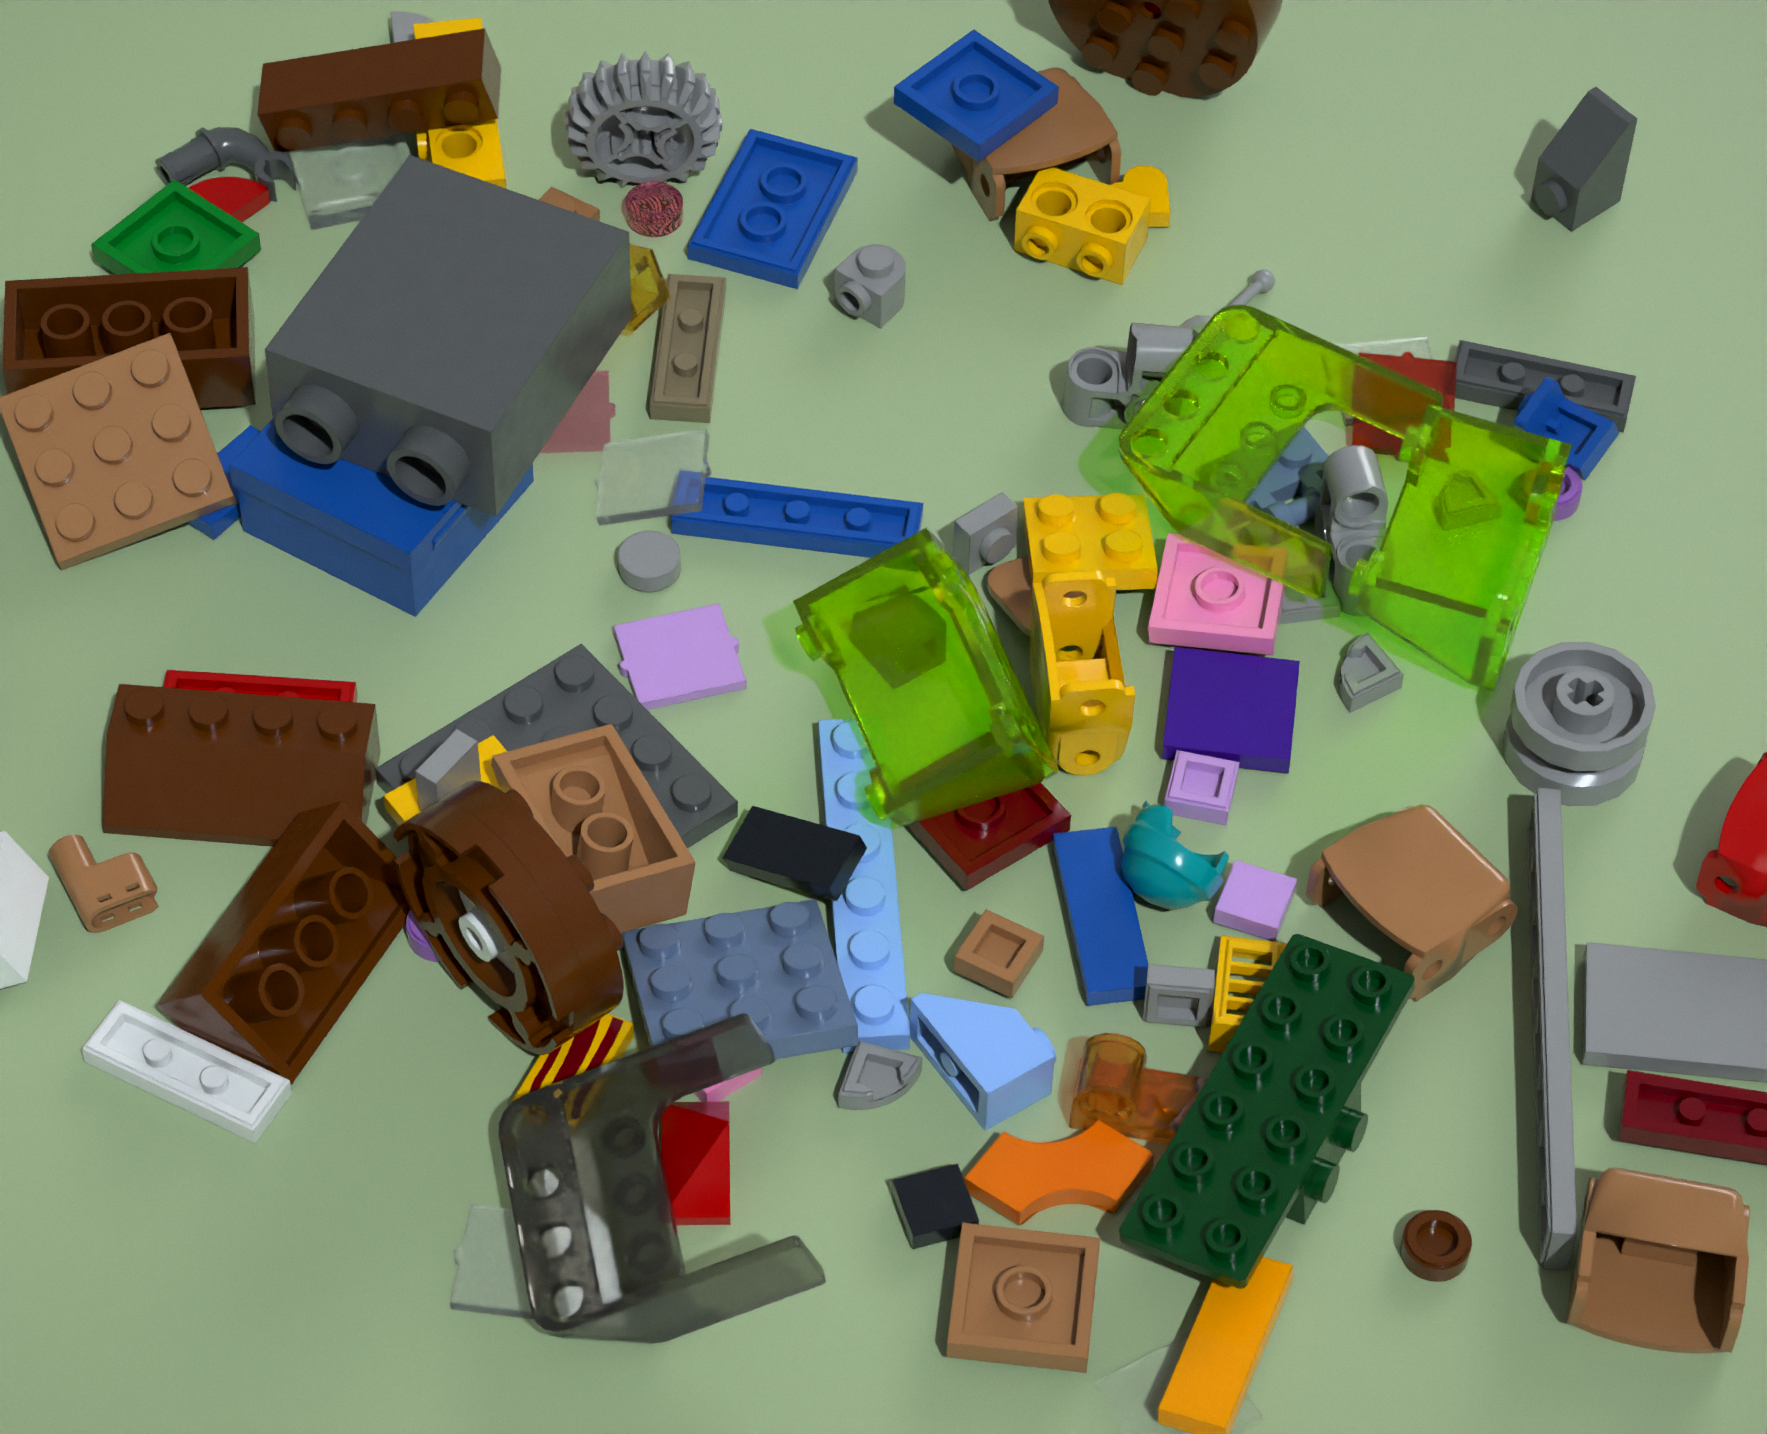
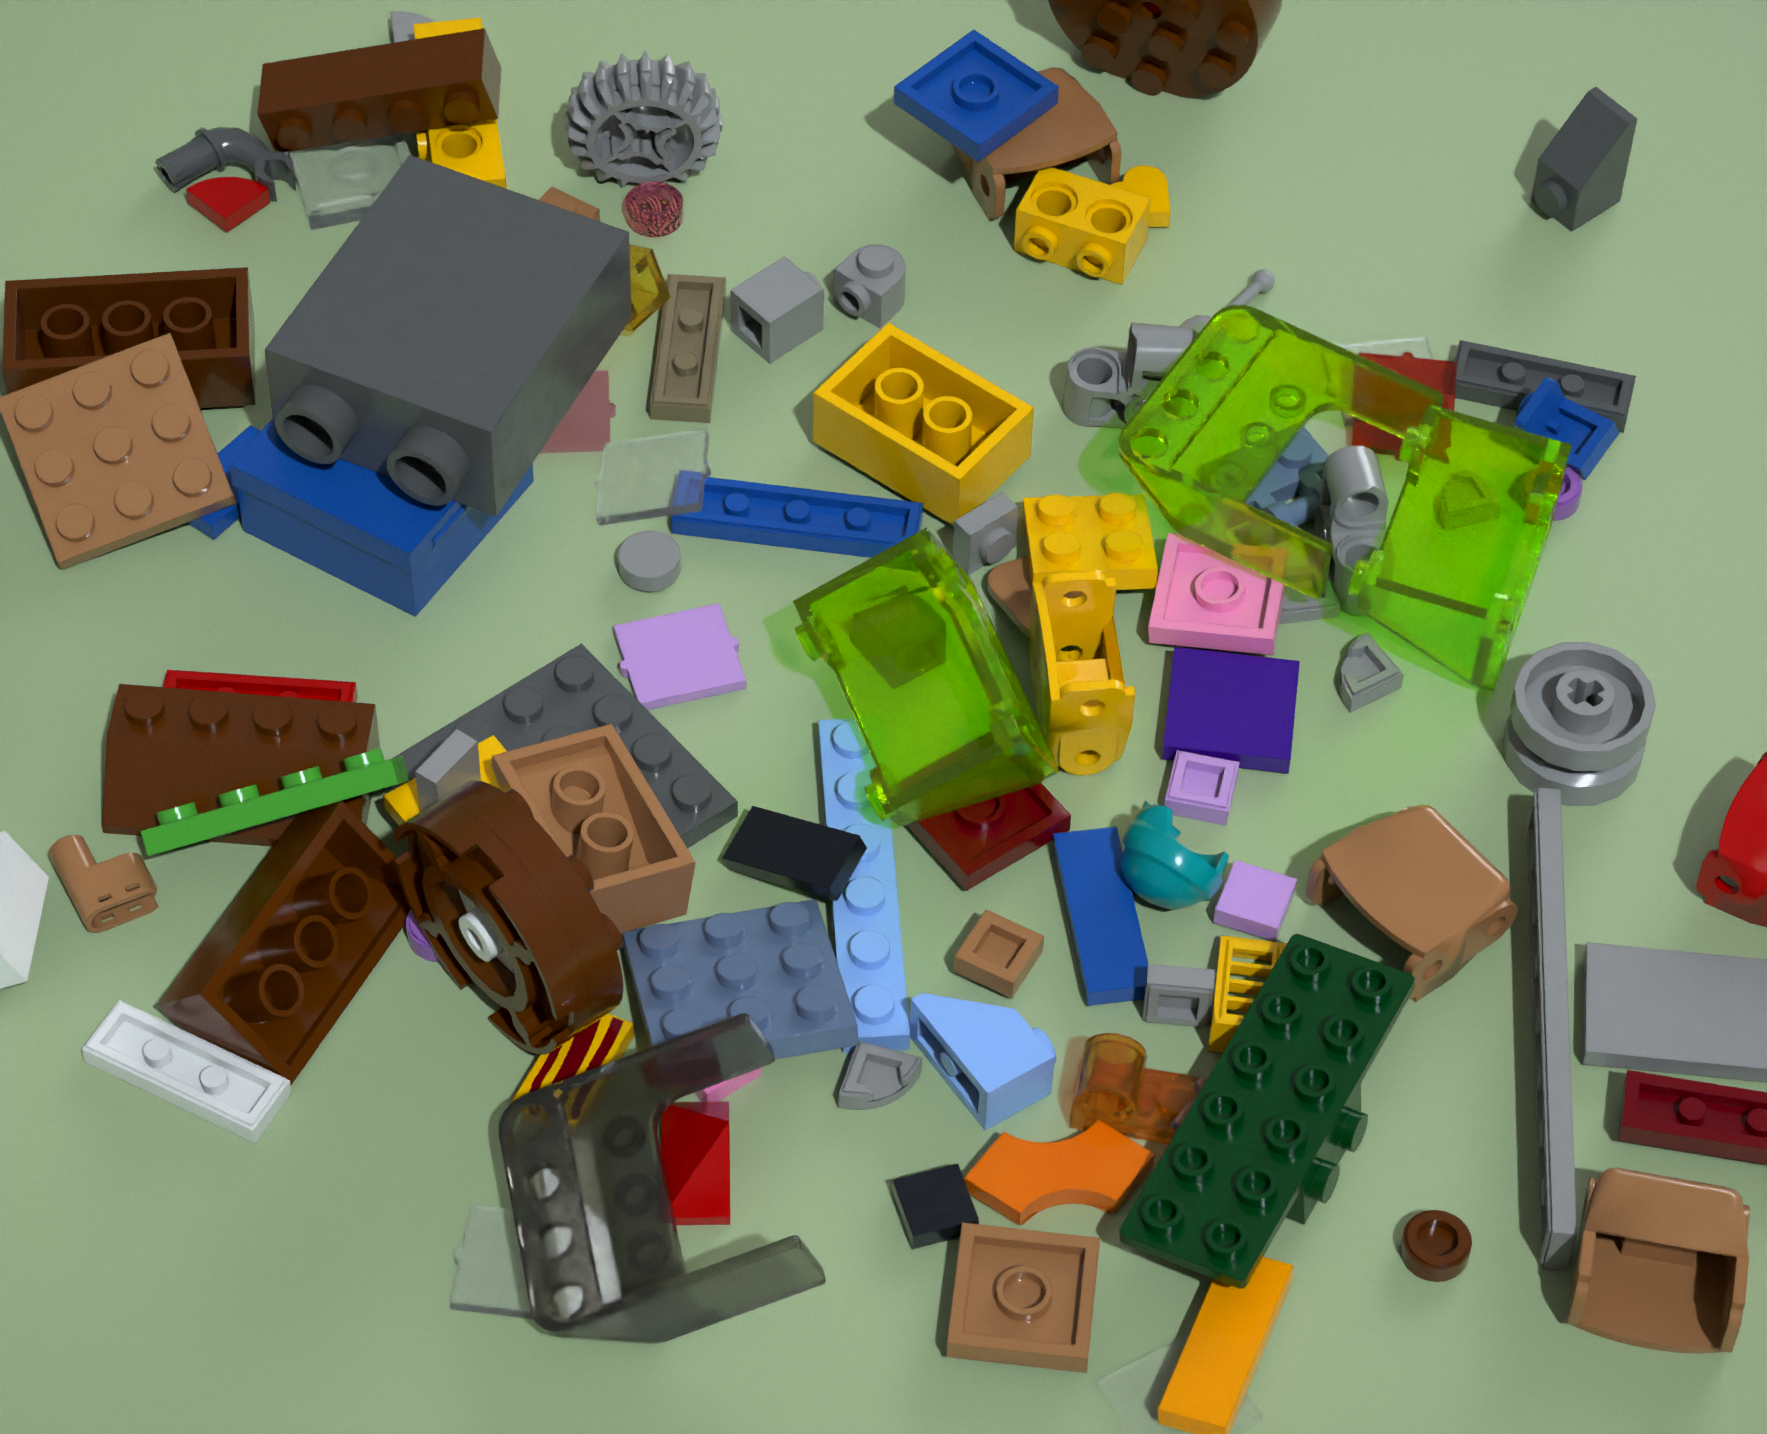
(176, 234): green plate -> none
(247, 808): none -> bright green plate
(773, 208): blue tile -> none
(777, 309): none -> light grey brick
(922, 424): none -> yellow brick

